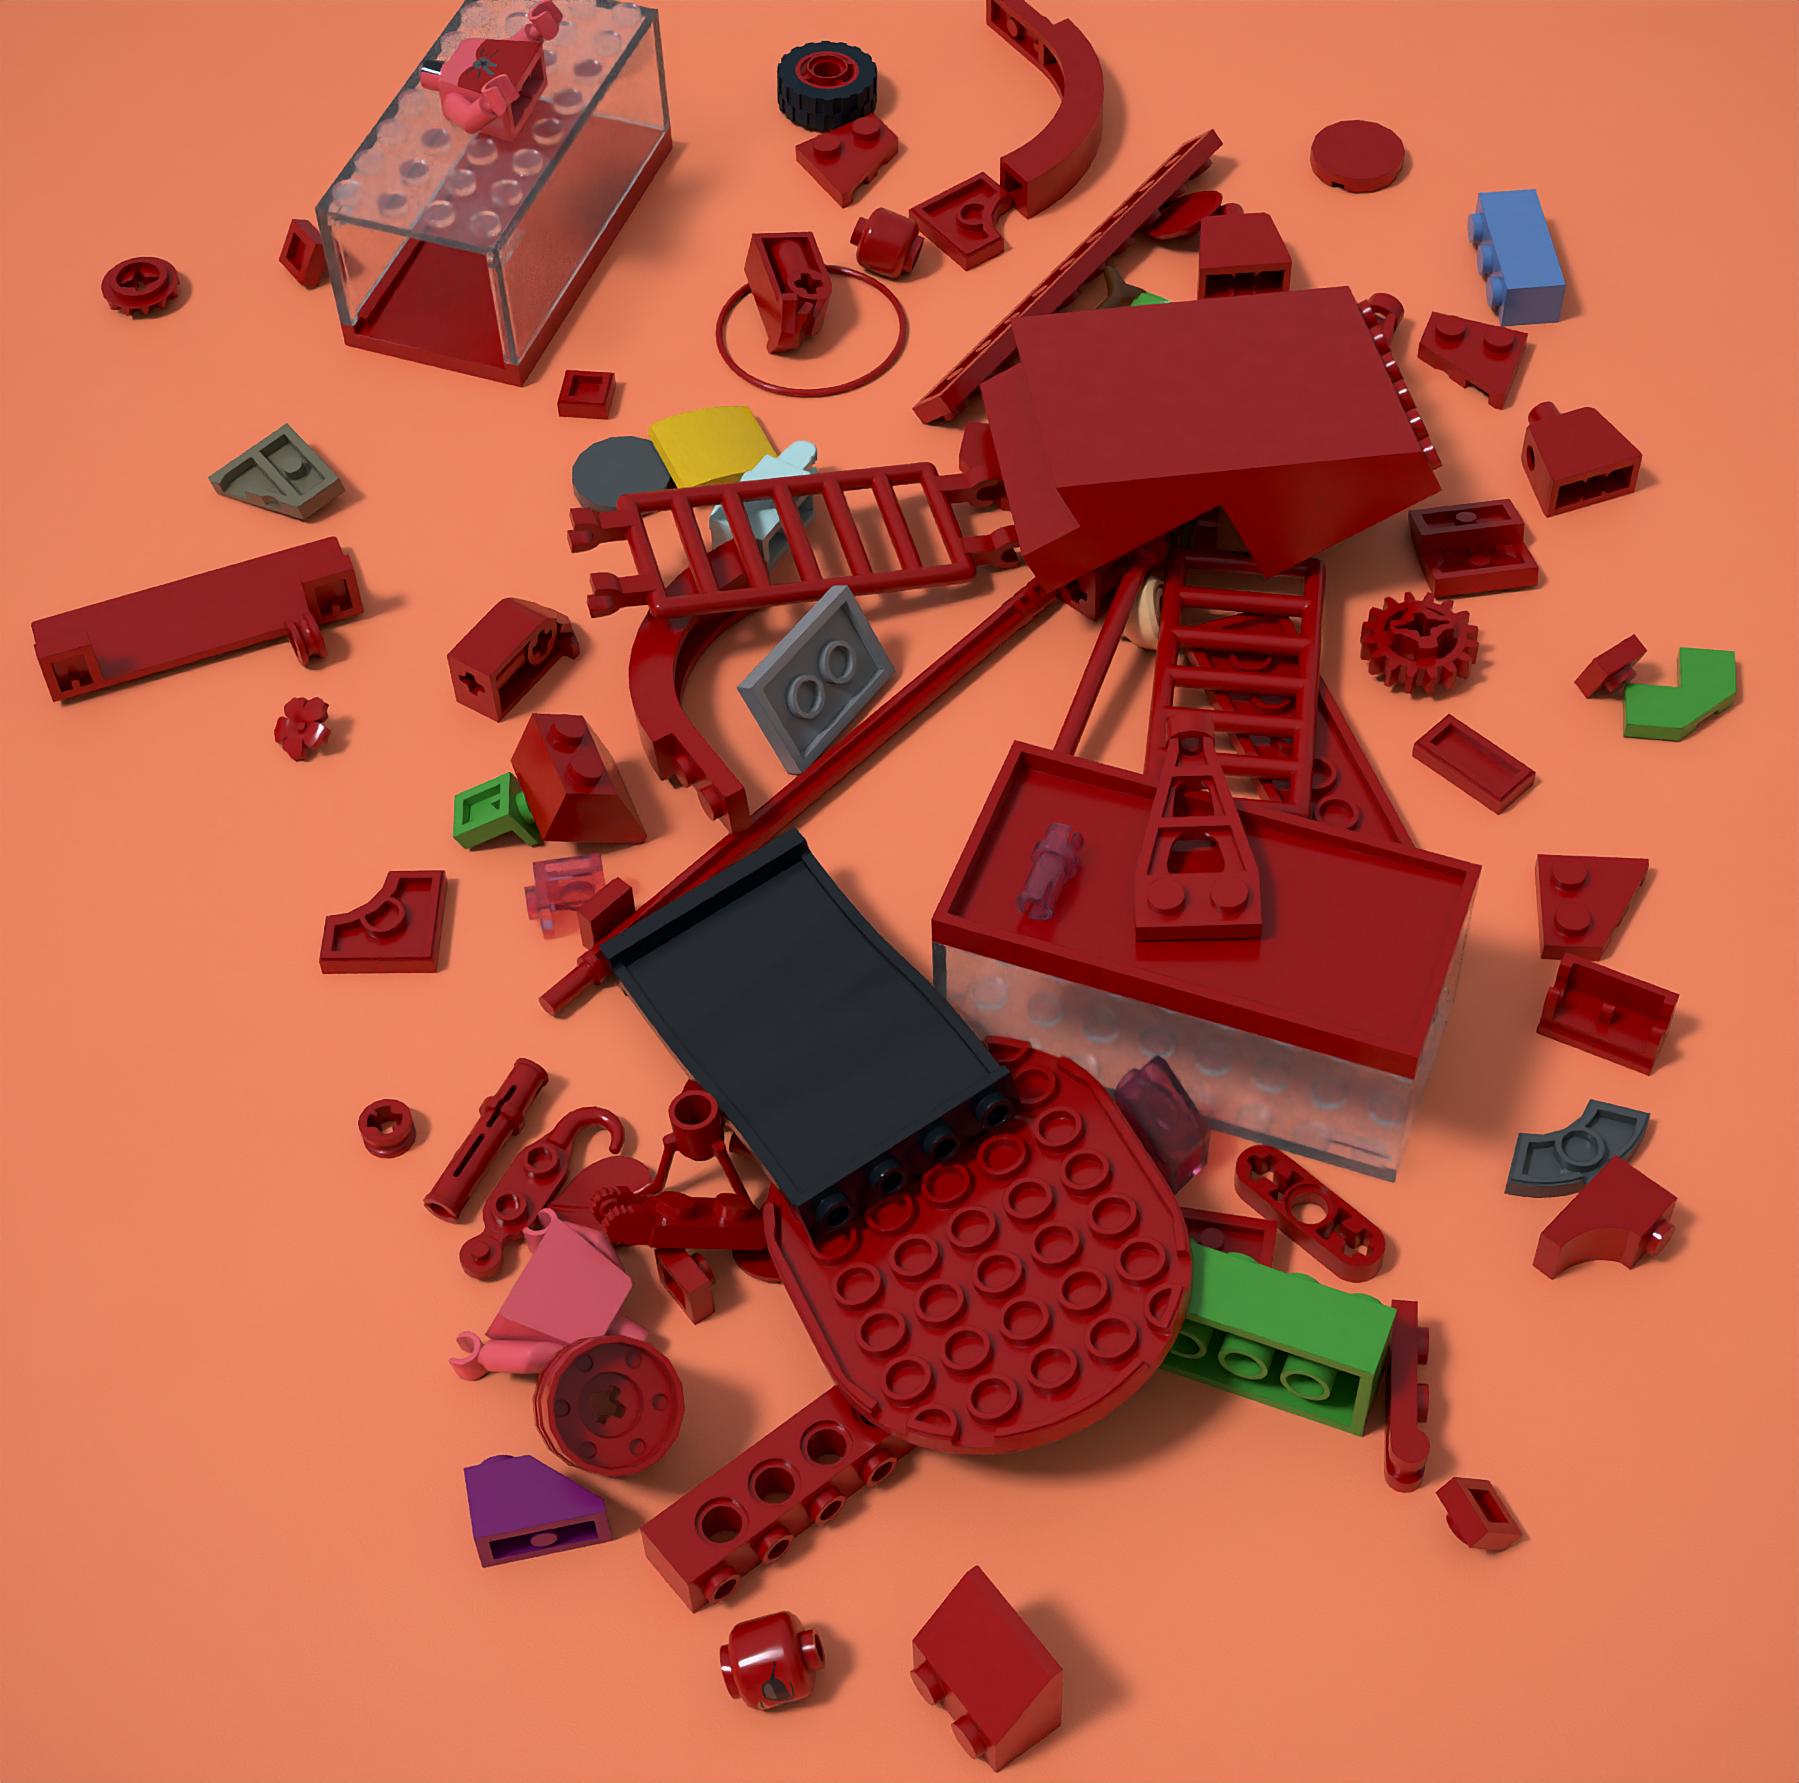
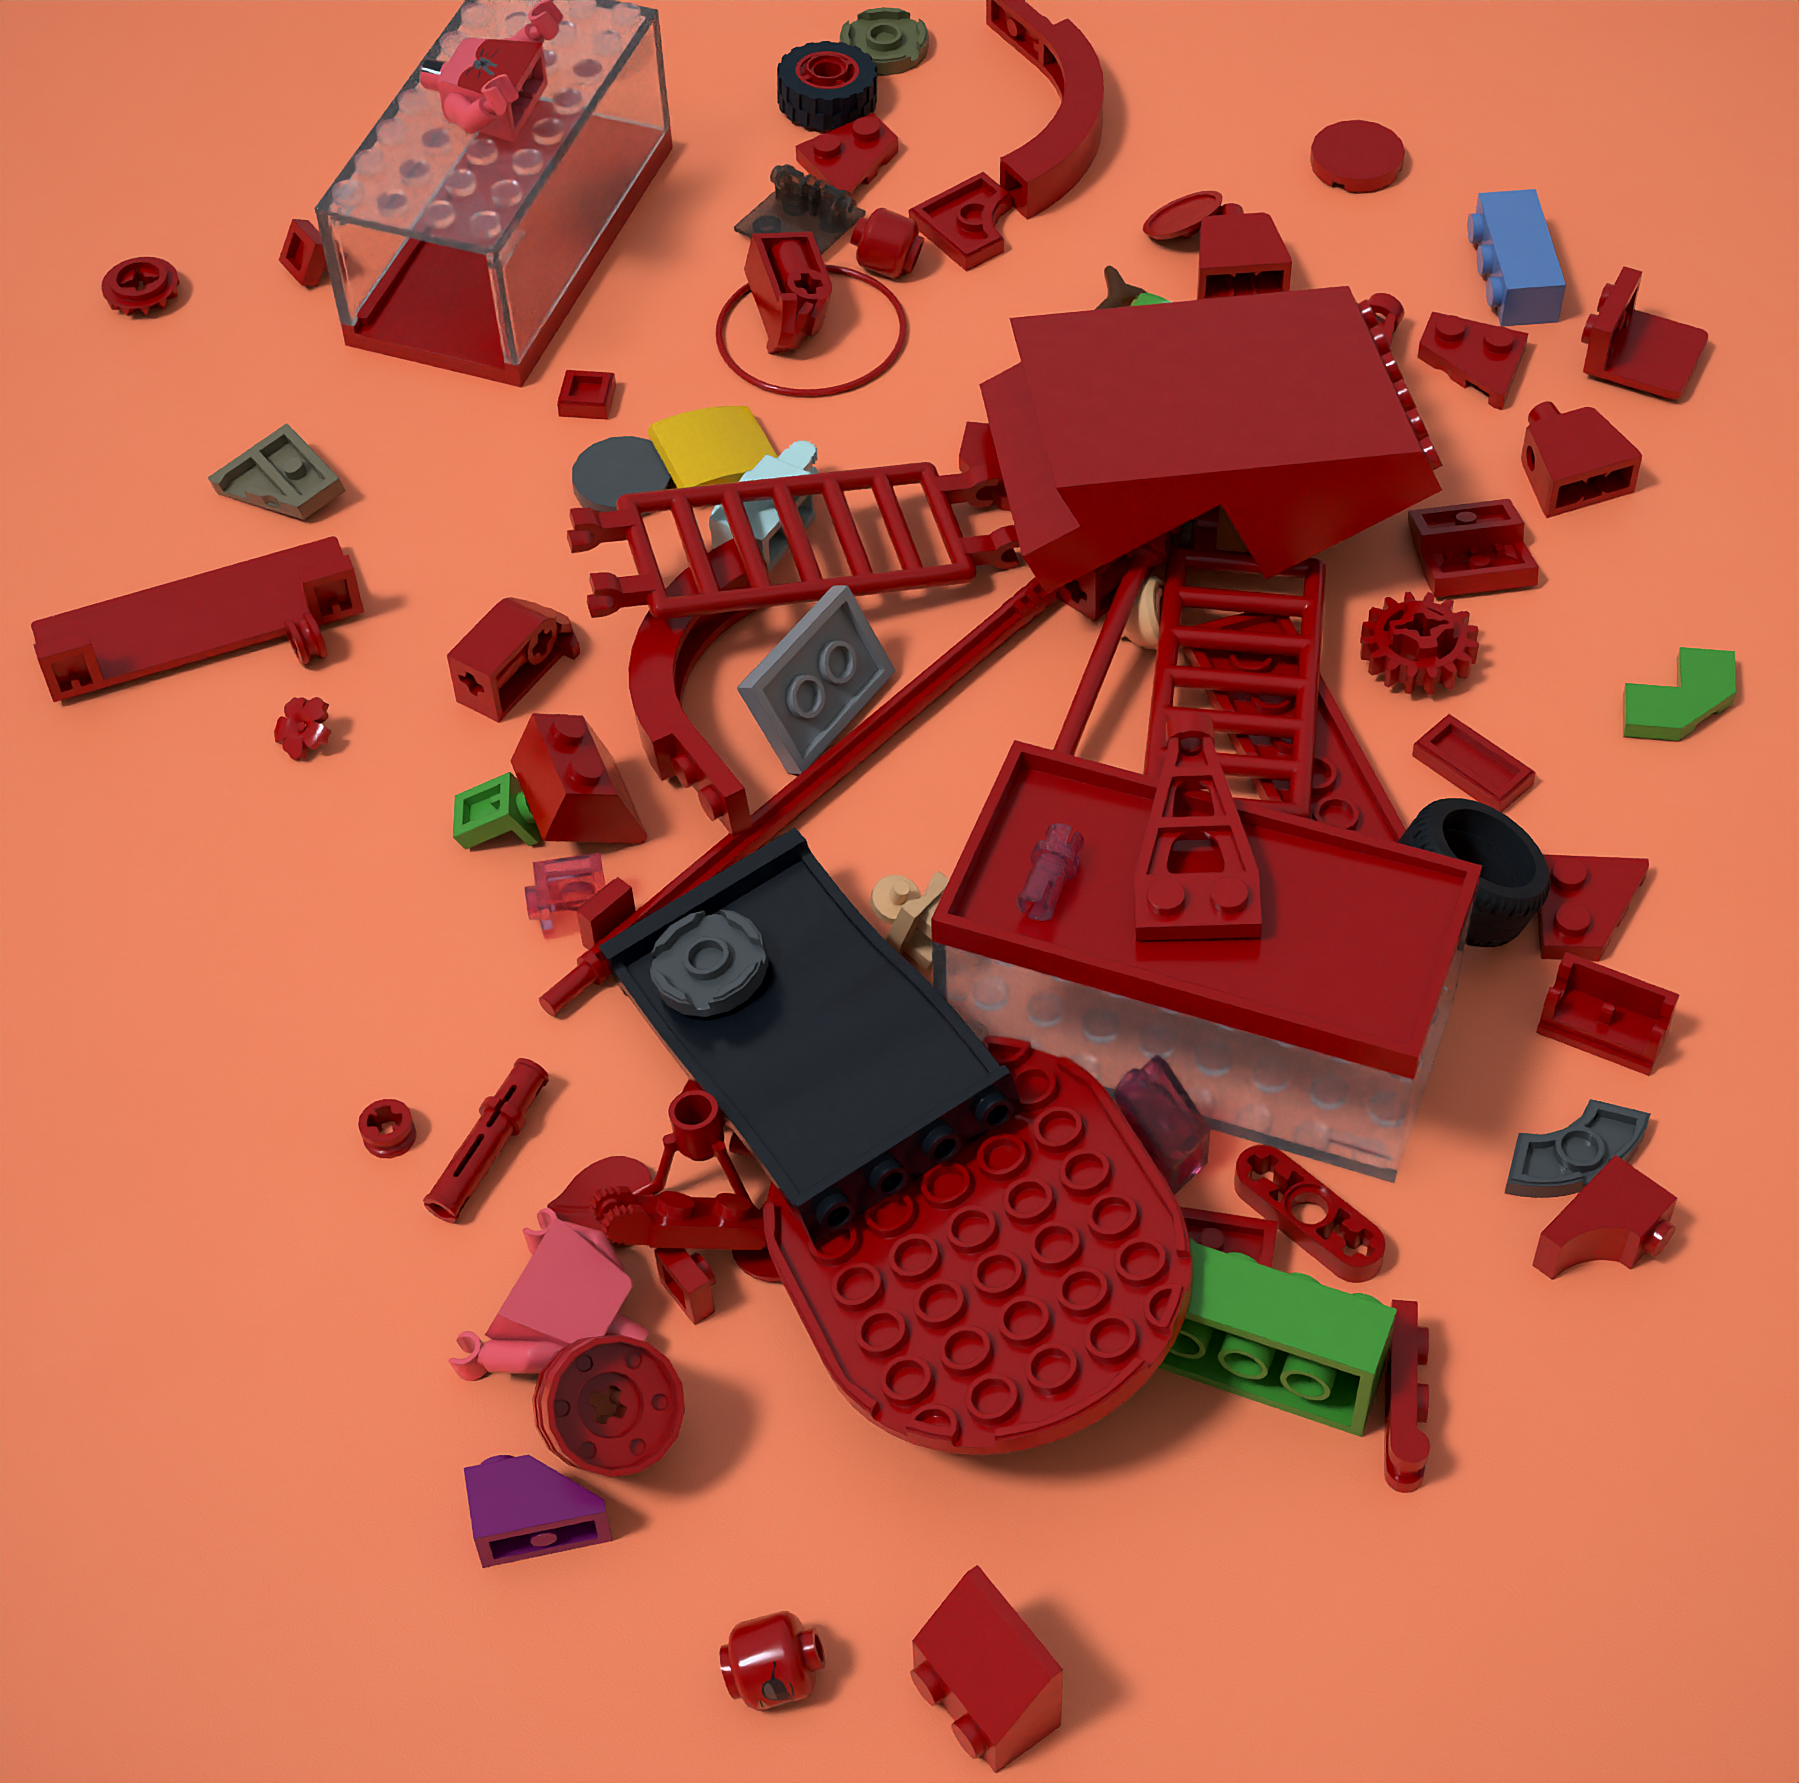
(392, 931): red tile -> none
(529, 1186): red piece -> none
(708, 963): none -> dark grey tile
(731, 1498): red brick -> none
(803, 206): none -> clear smoke hinge
(889, 38): none -> olive tile
(900, 903): none -> light nougat hips
(1062, 285): red plate -> none
(1478, 1514): red plate -> none
(1513, 870): none -> black tyre
(1612, 668): red plate -> none
(1639, 346): none -> red bracket

